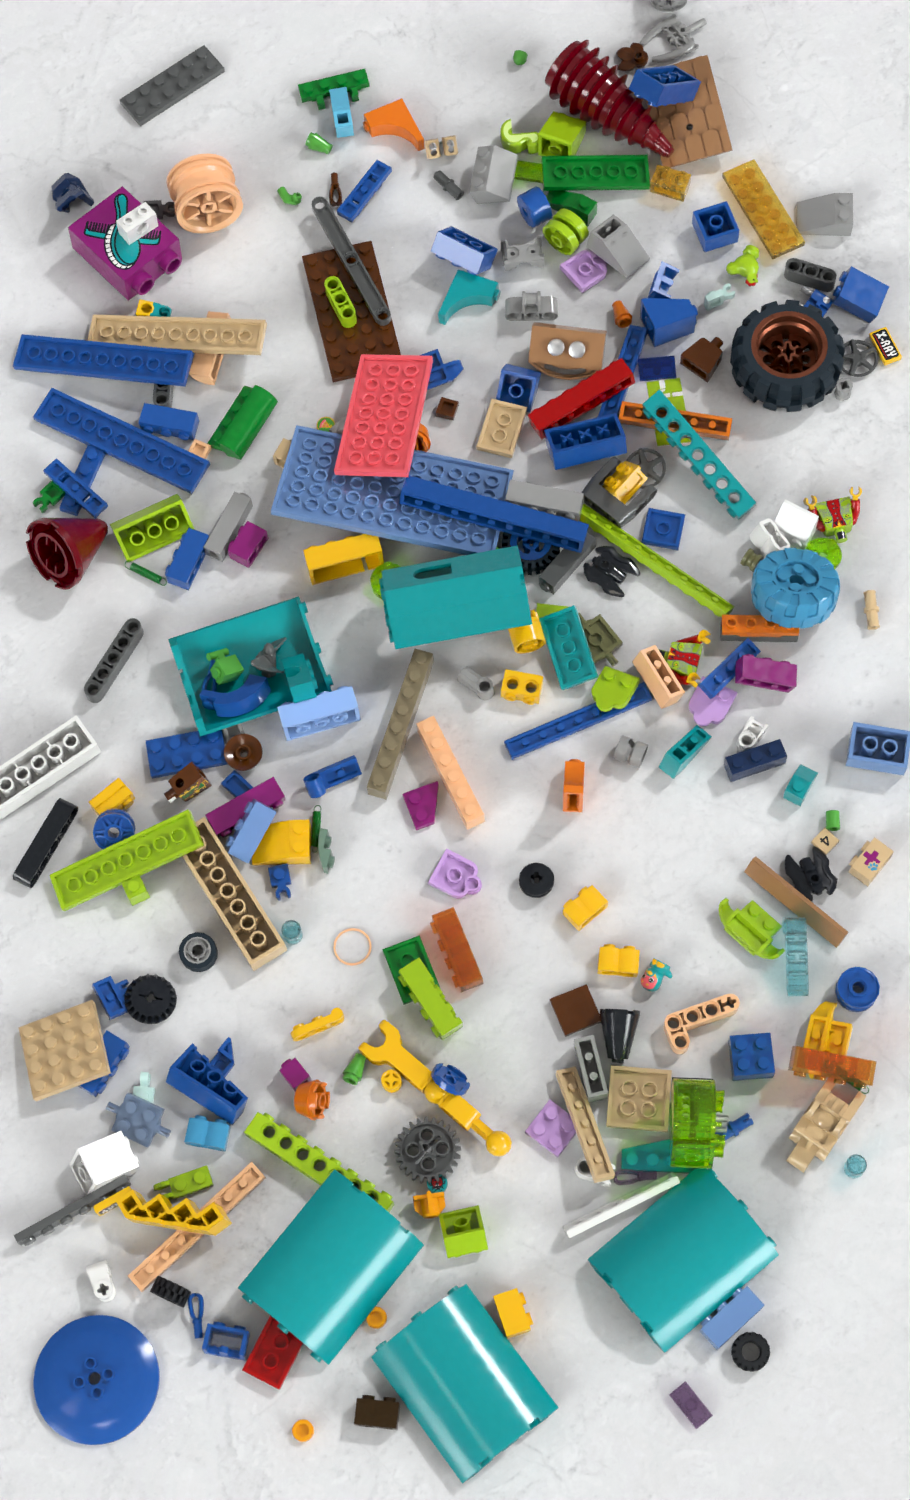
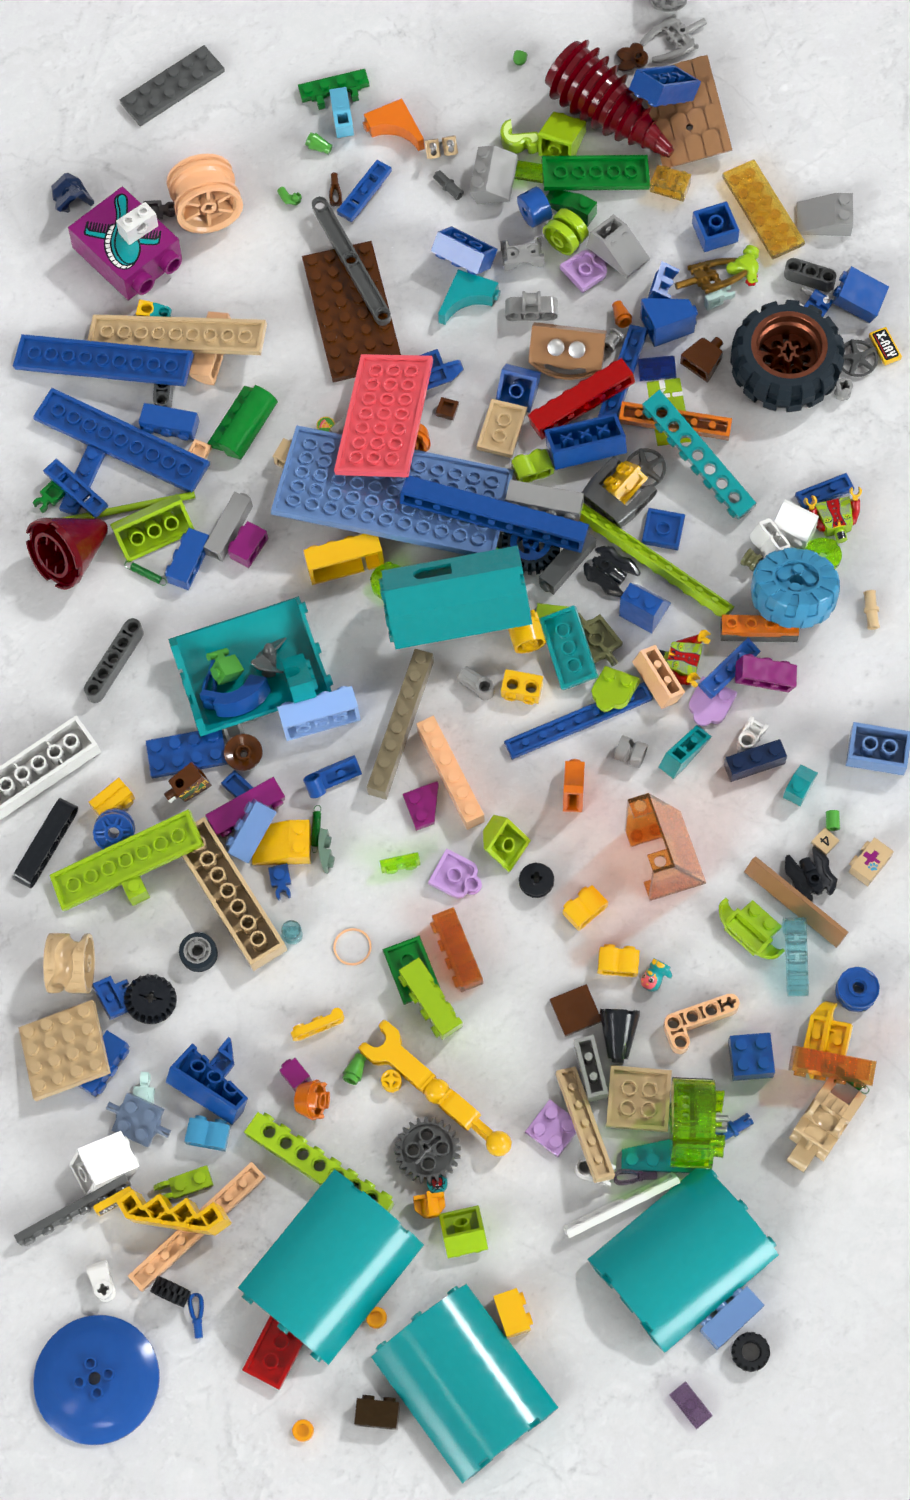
(68, 963): none -> tan piece
(133, 506): none -> lime piece
(226, 1341): blue window -> none
(341, 309): lime beam -> none
(397, 863): none -> clear neon green plate
(450, 1079): blue tile -> none
(504, 841): none -> lime slope
(532, 466): none -> lime brick
(613, 339): none -> light grey bush
(642, 607): none -> blue slope
(653, 819): none -> clear orange windscreen
(704, 275): none -> pearl gold bar
(825, 490): none -> blue tile
(858, 1163): clear light blue wheel -> none

